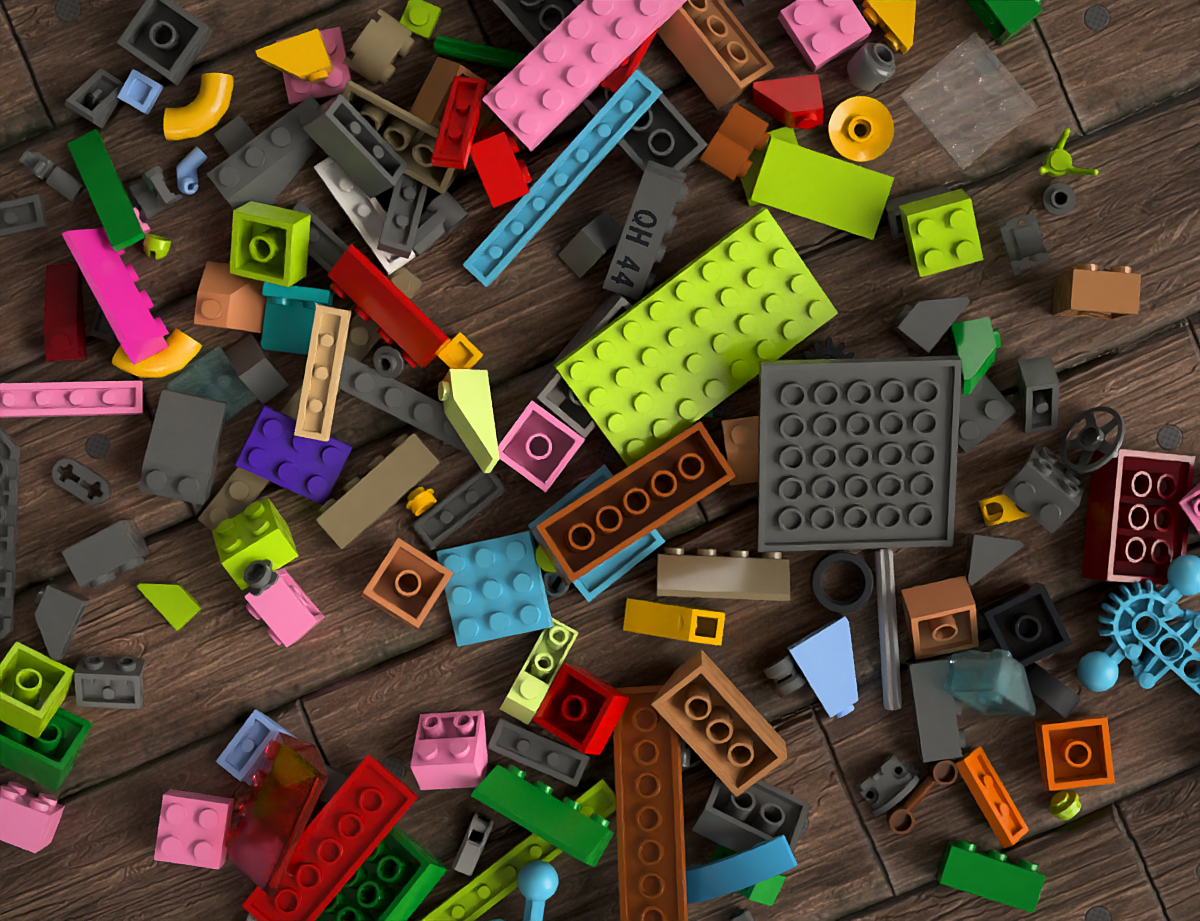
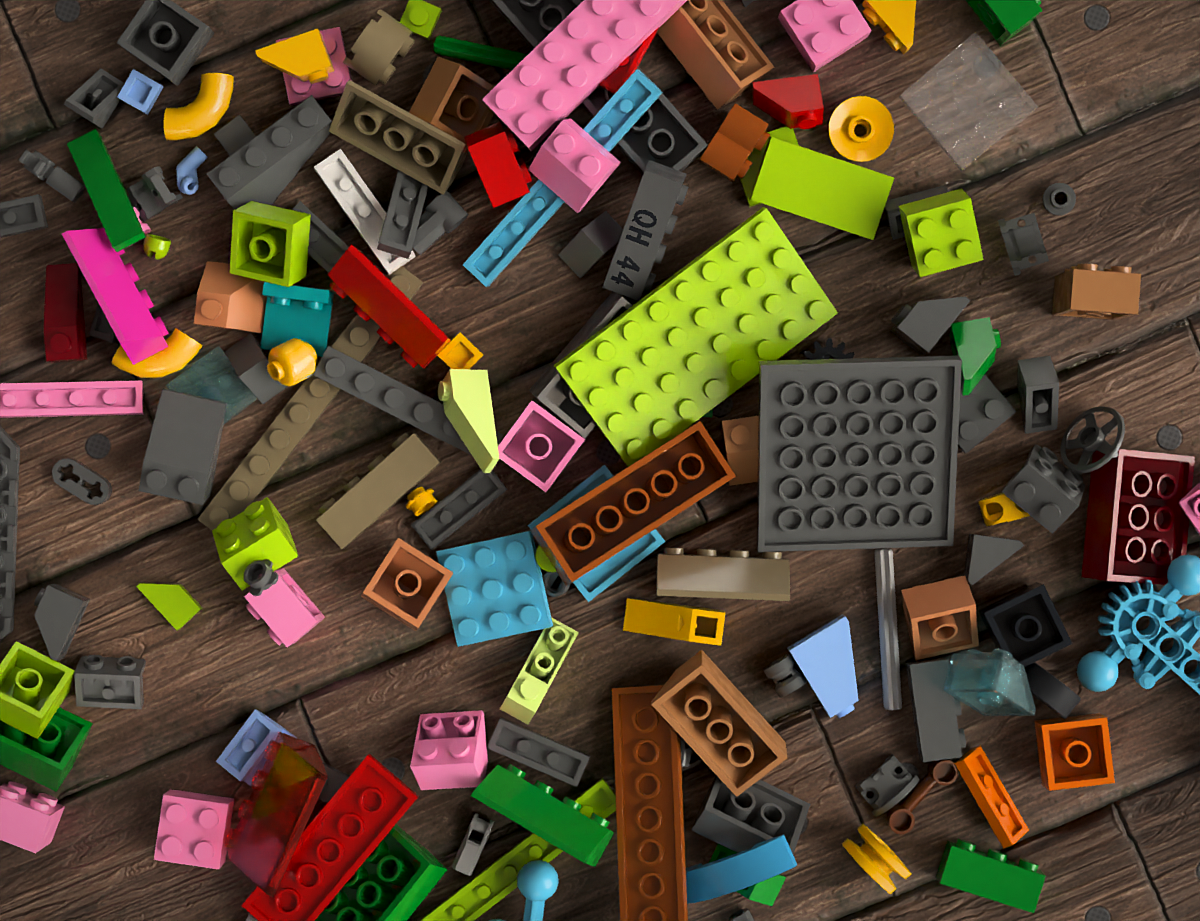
(106, 552): dark grey brick -> none
(291, 460): dark purple plate -> none
(292, 362): none -> yellow head
(322, 372): tan plate -> none
(355, 146): dark grey brick -> none
(388, 362): dark grey plate -> none
(459, 122): red tile -> none
(573, 164): none -> bright pink slope
(581, 709): red brick -> none
(865, 587): black tyre -> none
(871, 66): dark grey head -> none
(876, 858): none -> yellow wheel
(1060, 162): lime plant -> none
(1065, 805): lime plate -> none

